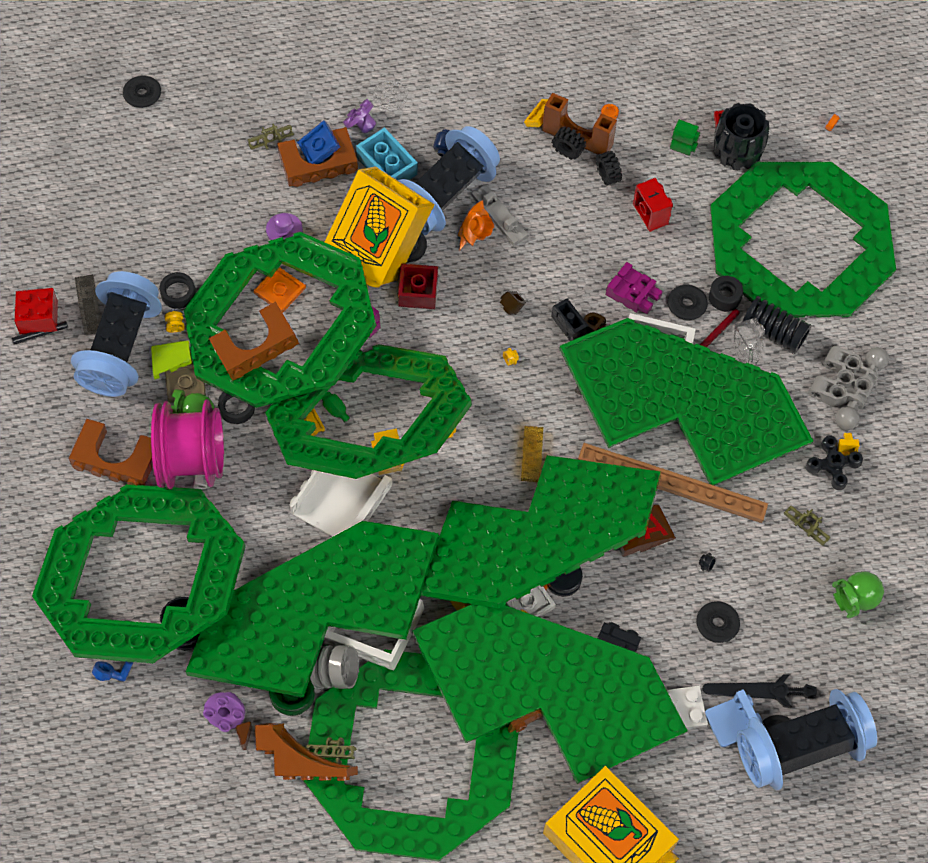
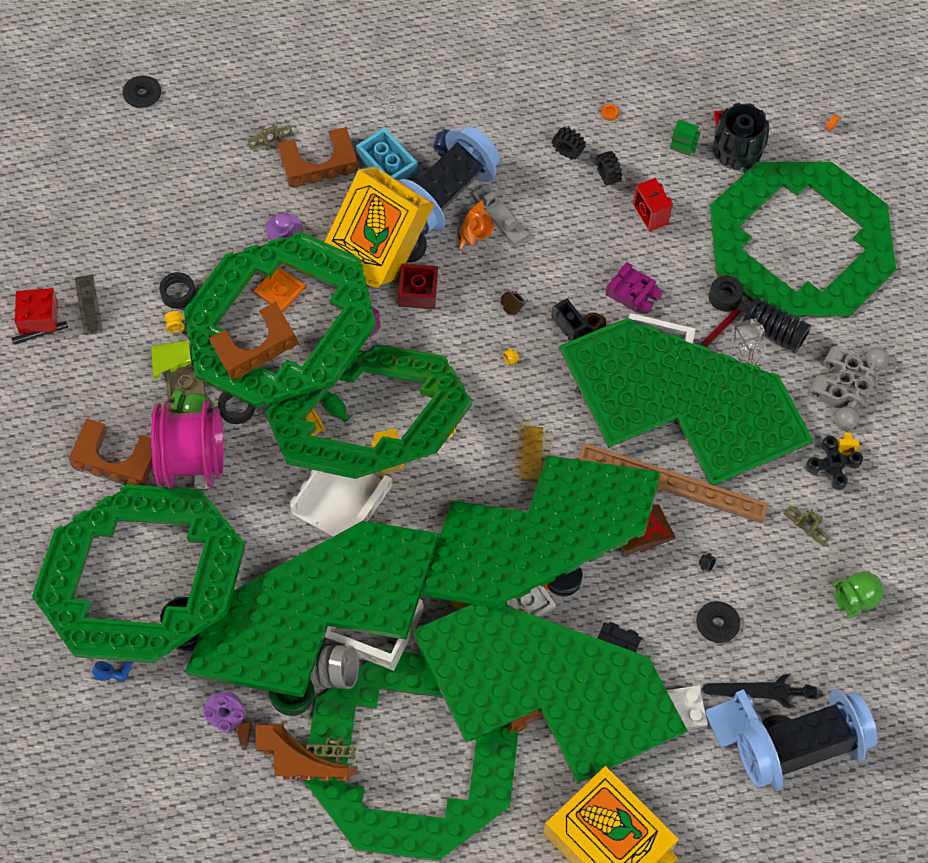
(106, 366): light blue brick -> none
(318, 143): blue tile -> none
(361, 117): medium lavender plate -> none
(535, 118): yellow plate -> none
(598, 139): dark orange arch -> none
(690, 292): black wheel -> none

